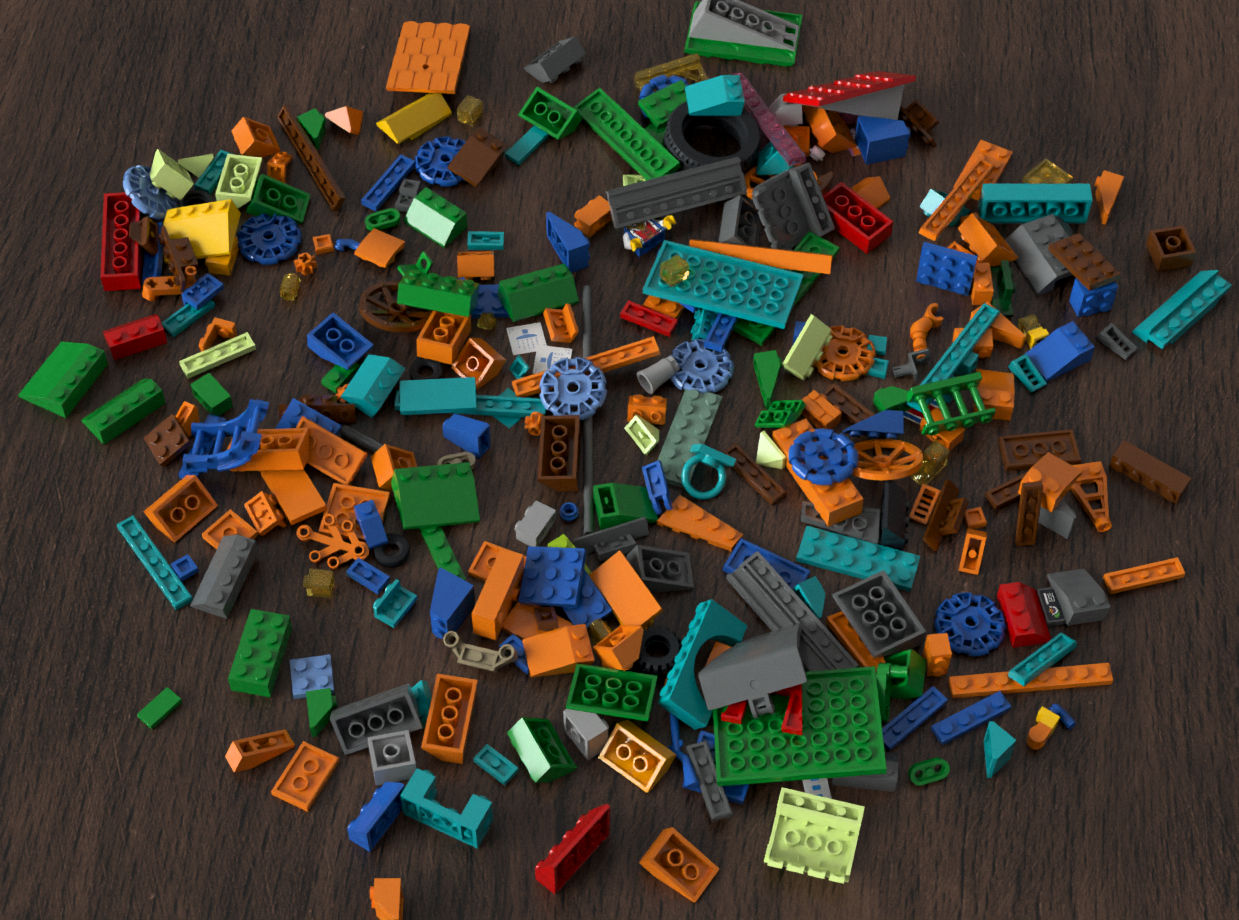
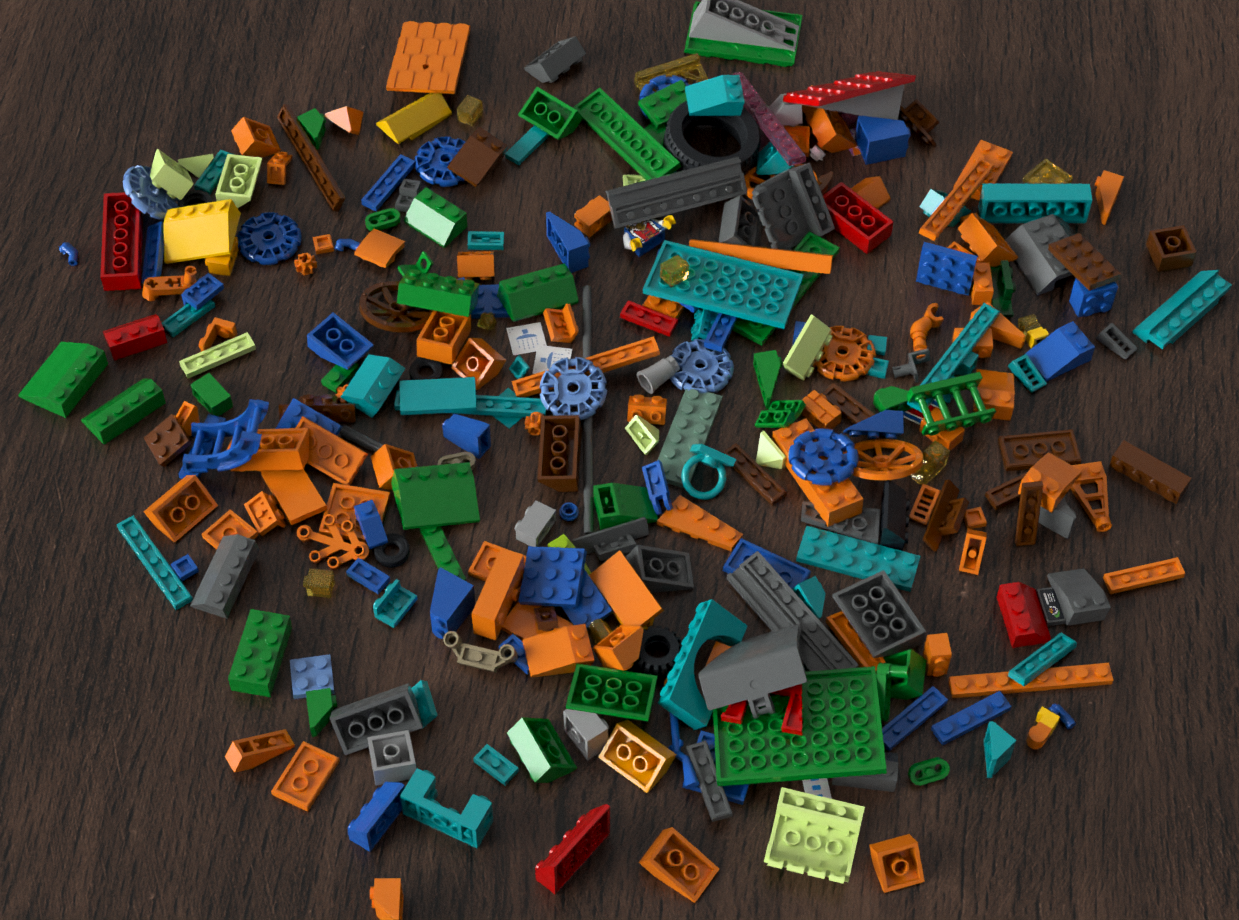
(68, 249): none -> blue arm
(146, 234): reddish brown slope -> none
(159, 708): green tile -> none
(179, 254): reddish brown bracket -> none
(278, 198): green slope -> none
(289, 286): clear yellow brick -> none
(450, 717): orange slope -> none
(897, 862): none -> orange slope
(971, 634): blue plate -> none

